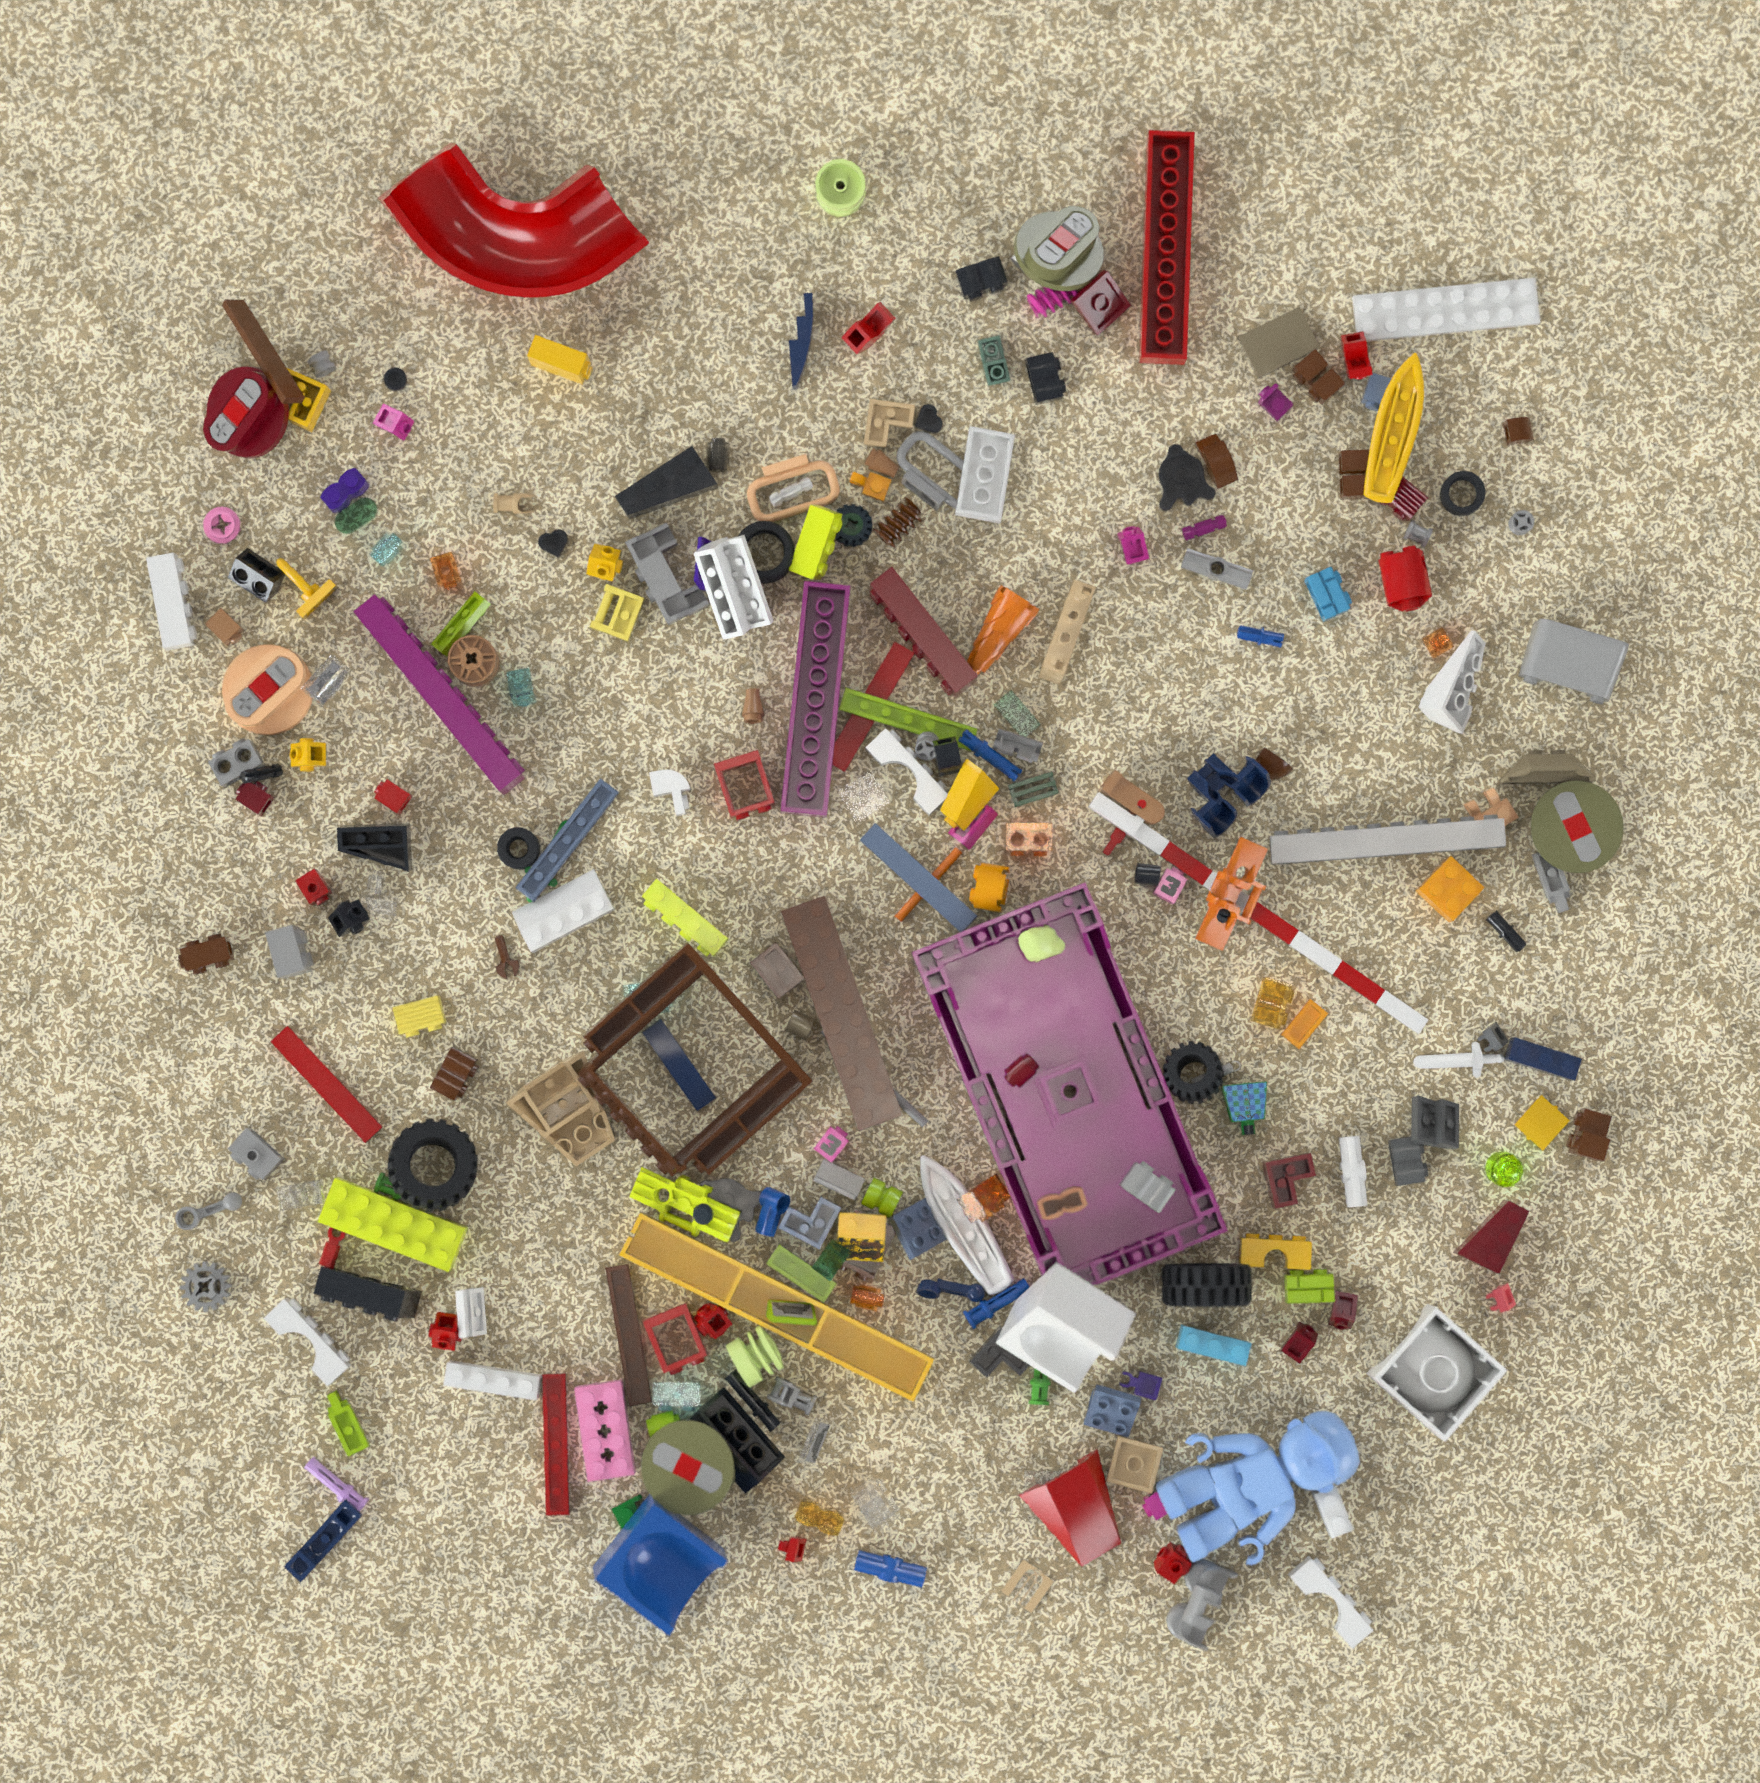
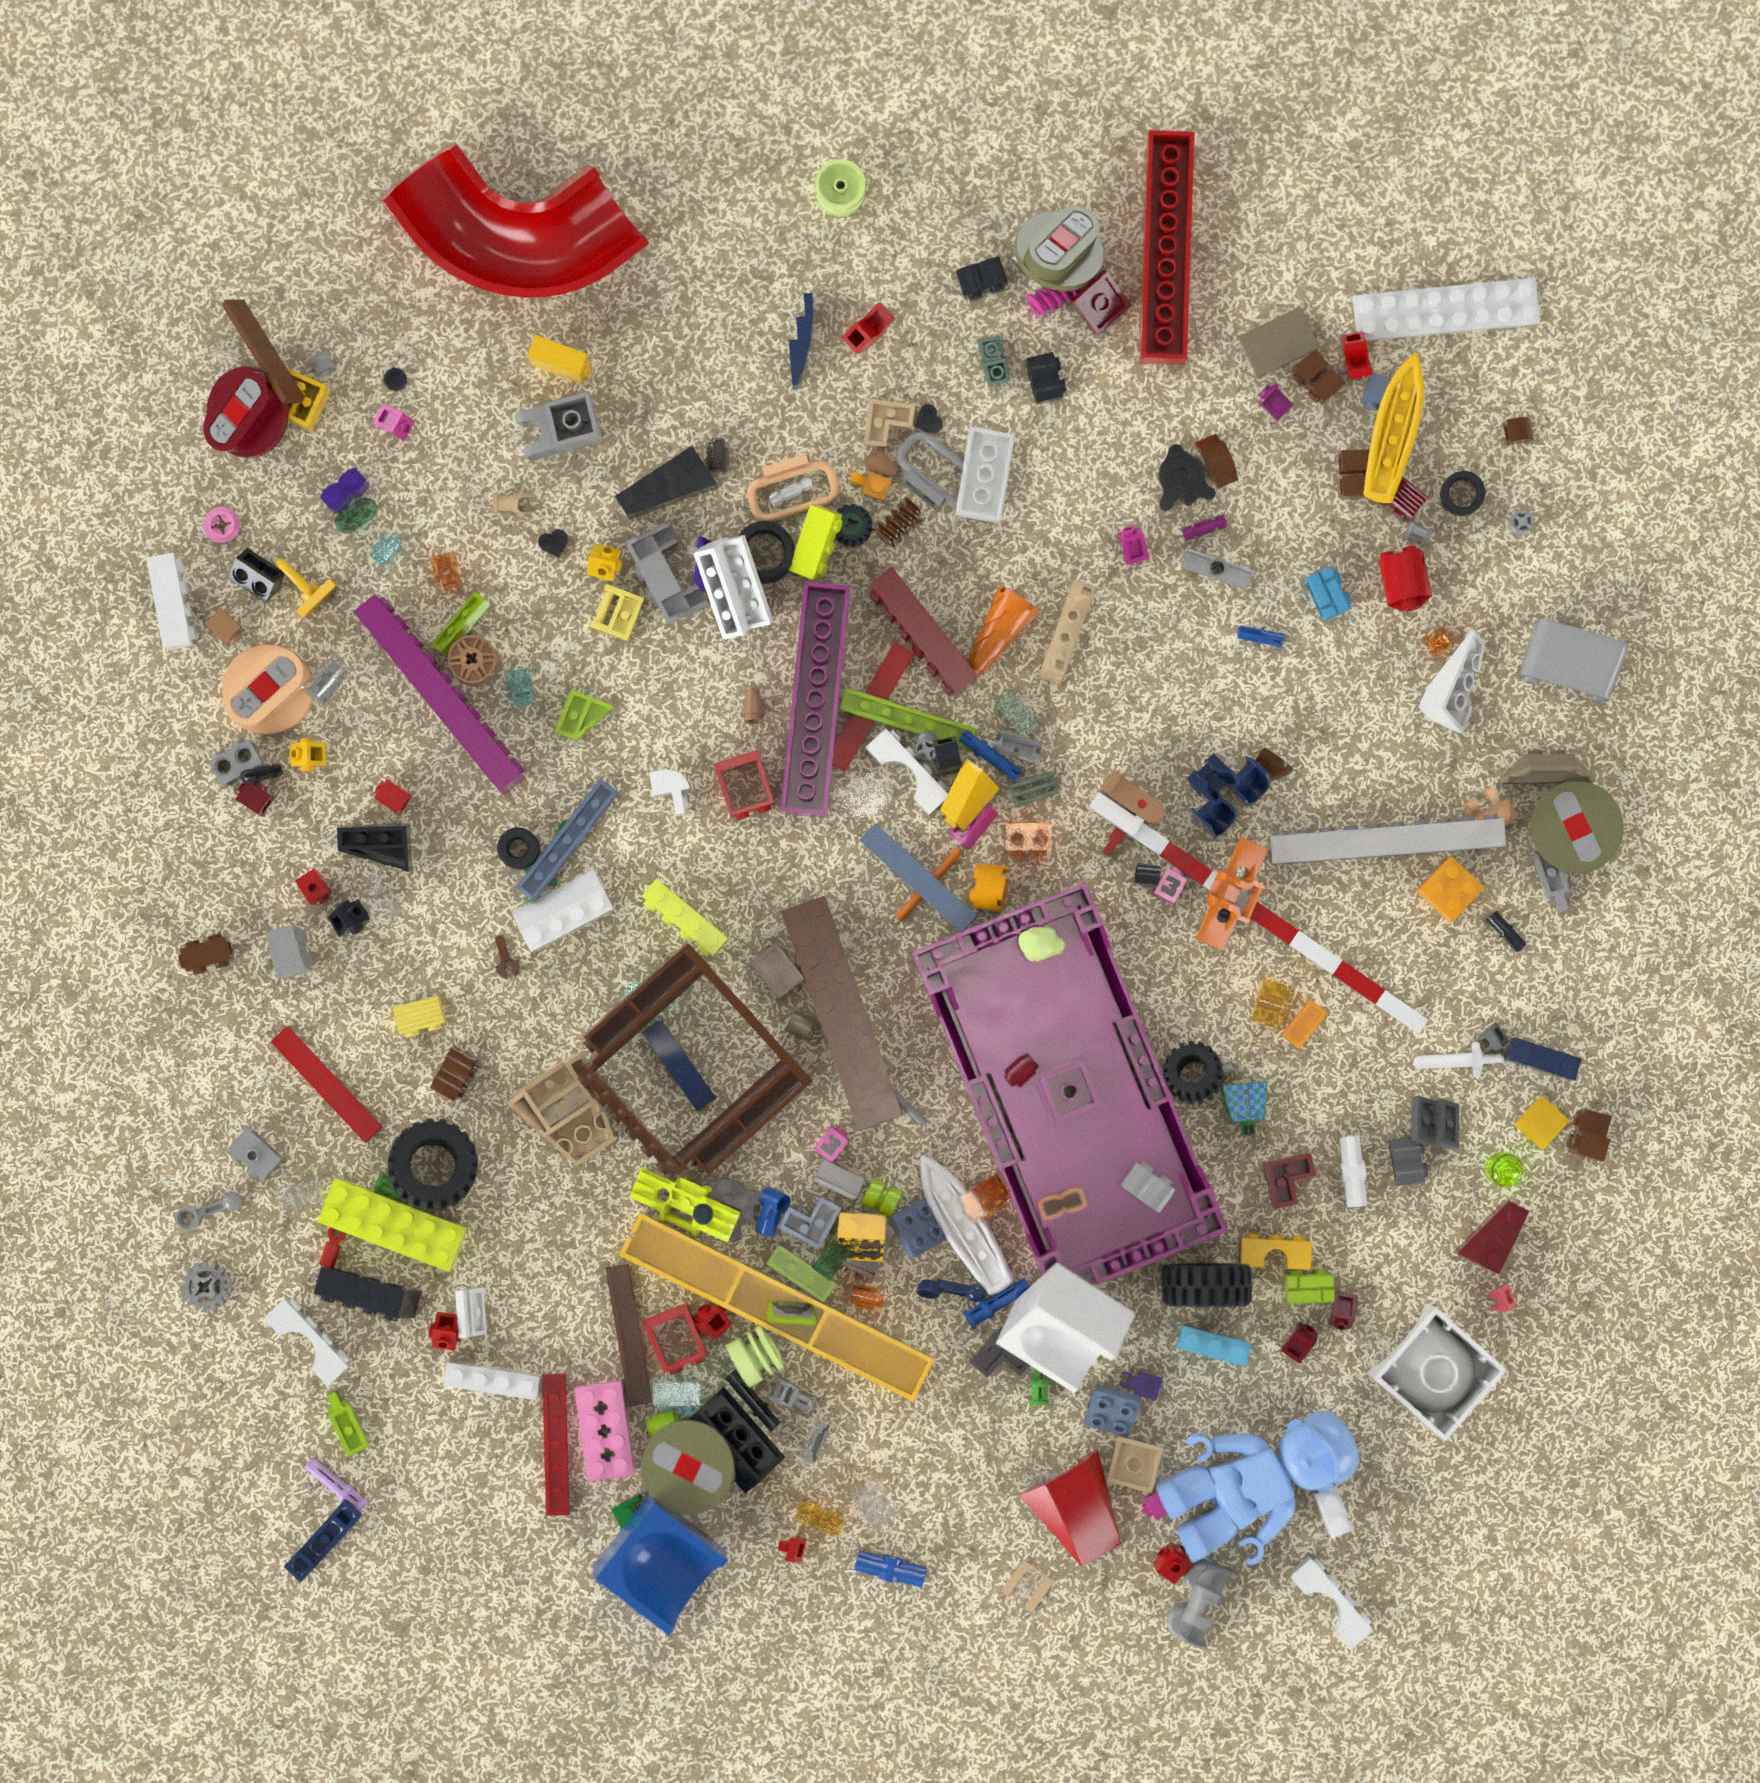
(556, 429): none -> light grey brick
(580, 715): none -> lime wing

